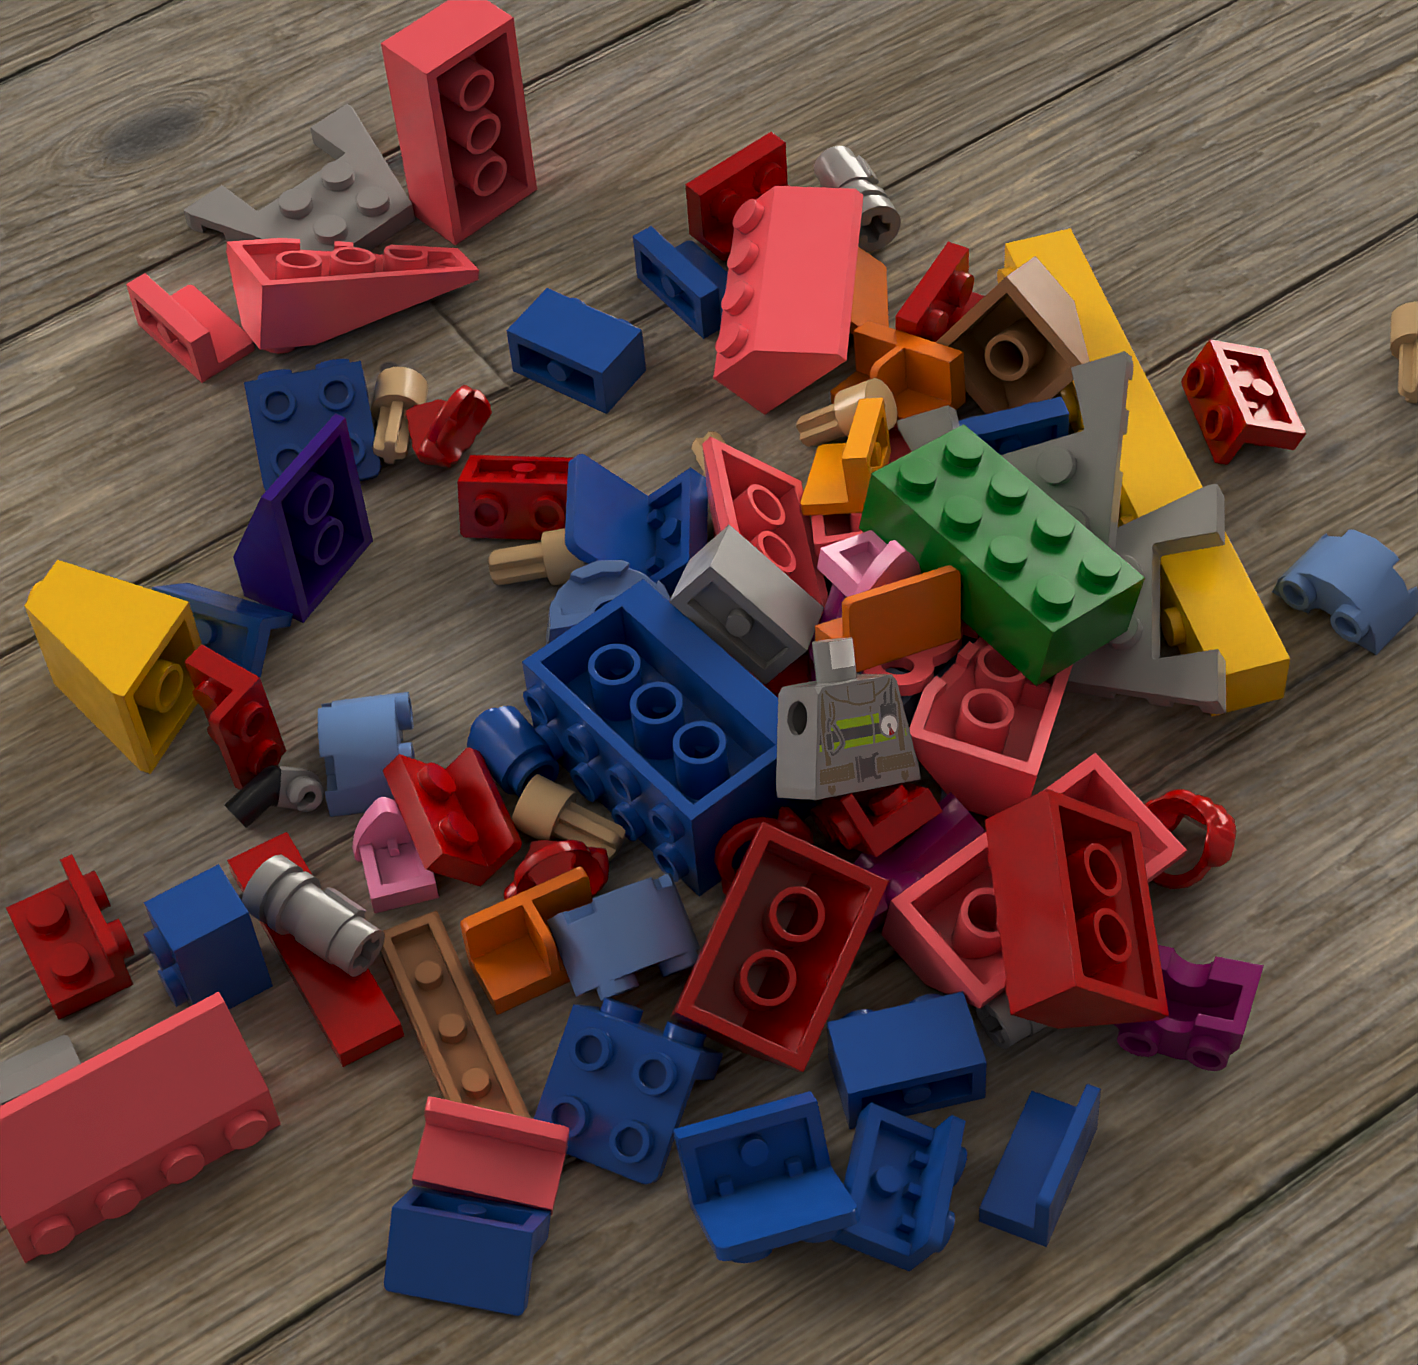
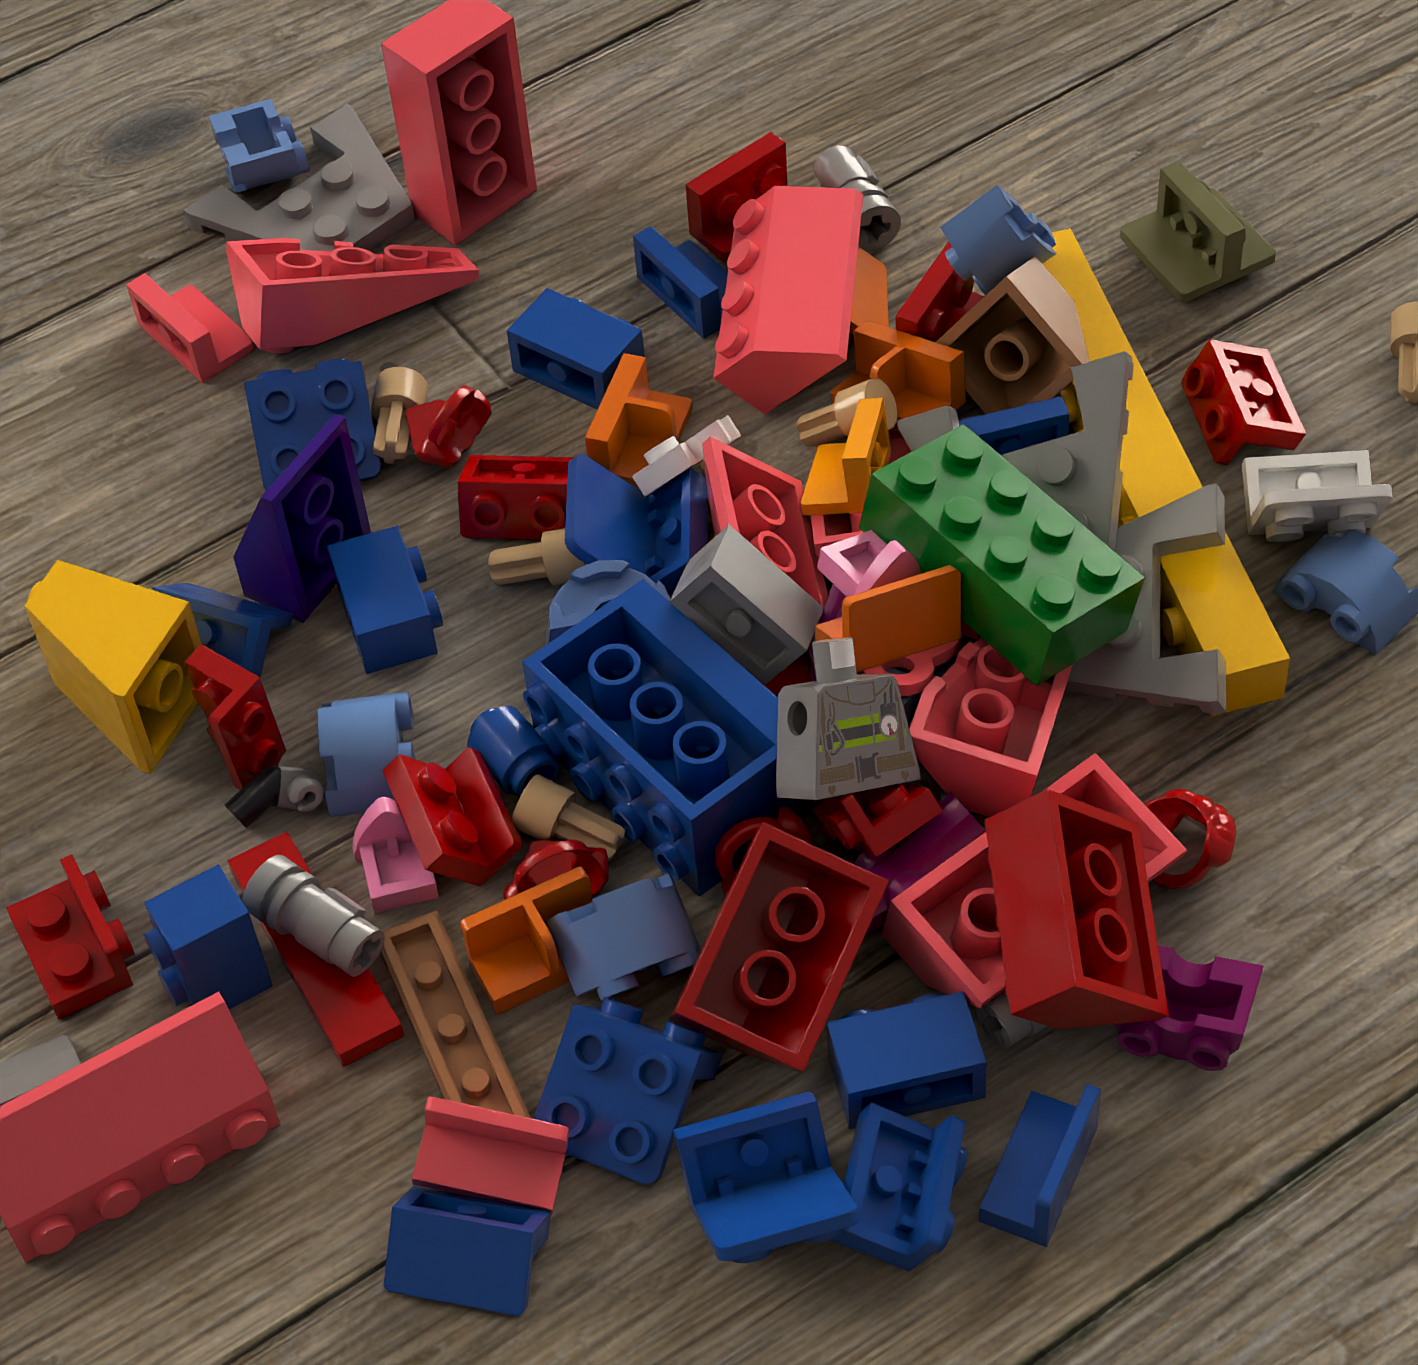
(258, 146): none -> medium blue cylinder
(384, 598): none -> blue brick
(633, 420): none -> orange panel
(672, 458): none -> white plate
(995, 239): none -> medium blue cylinder
(1195, 237): none -> olive bracket
(1311, 494): none -> white bracket

